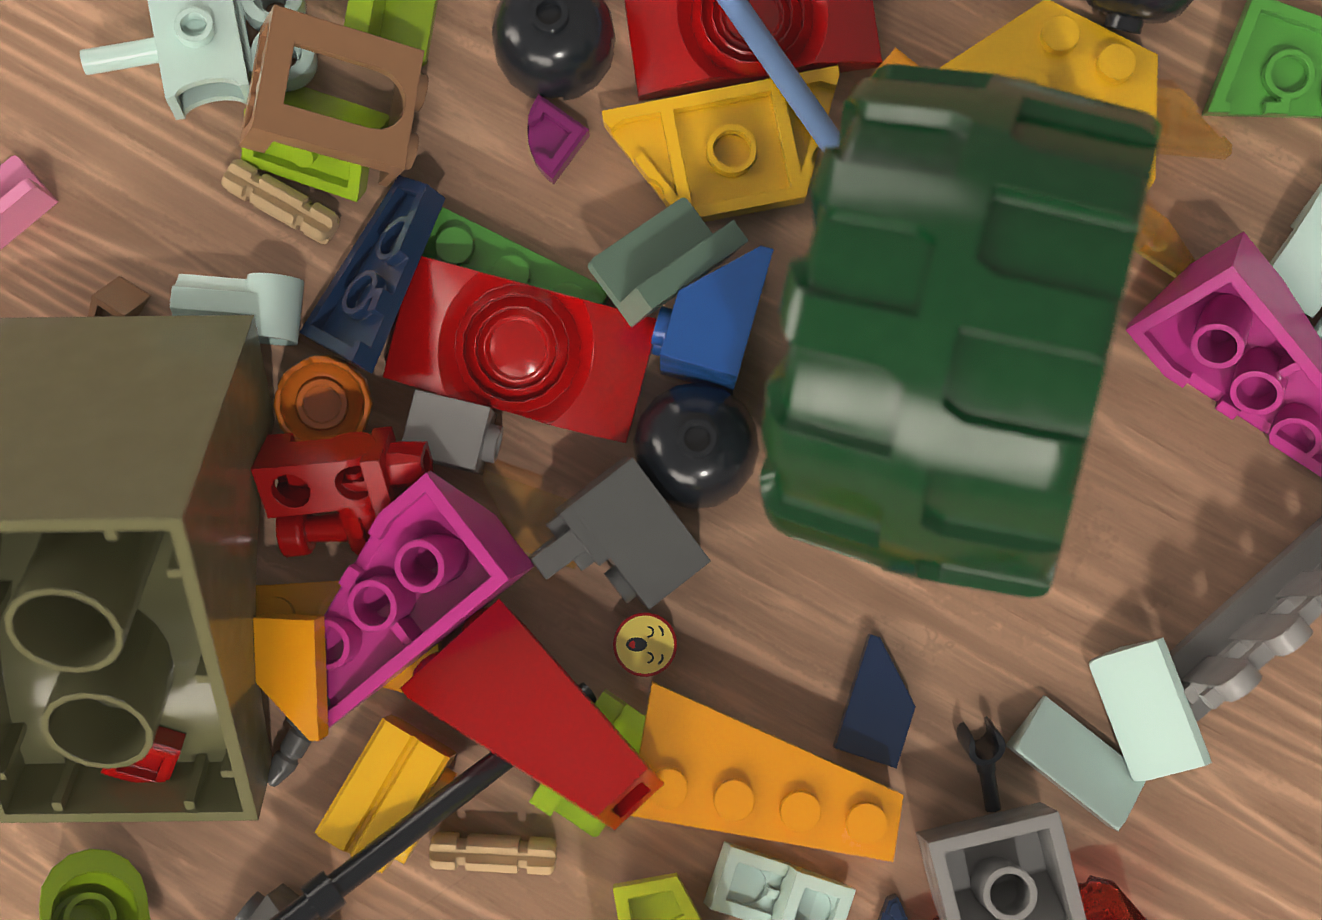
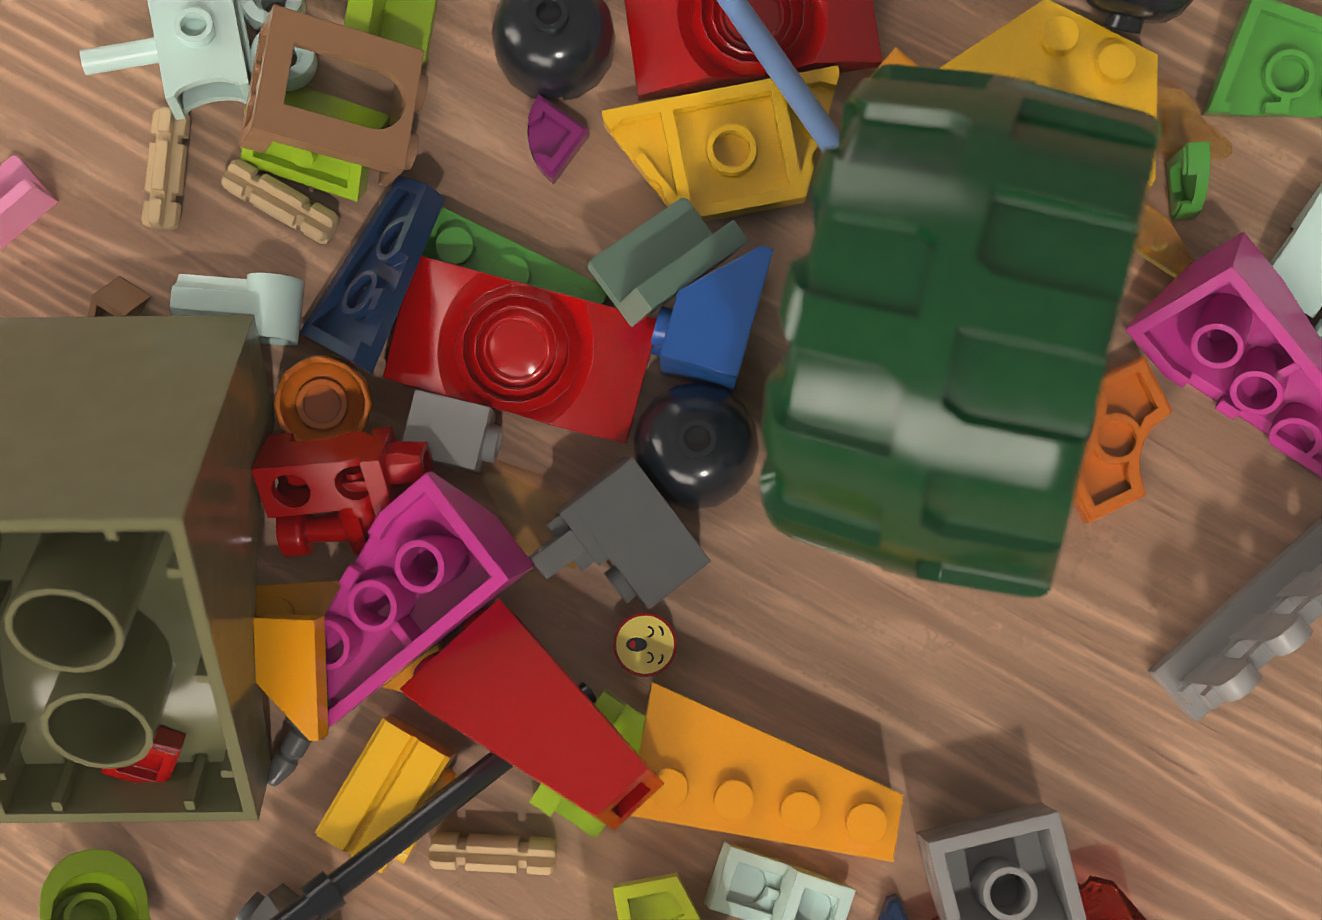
(165, 171): none -> tan axle
(876, 709): dark blue tile -> none
(984, 754): black hand -> none
(1077, 762): light aqua slope -> none
(1124, 416): none -> orange tile
(1149, 710): light aqua slope -> none
(1188, 179): none -> bright green tile

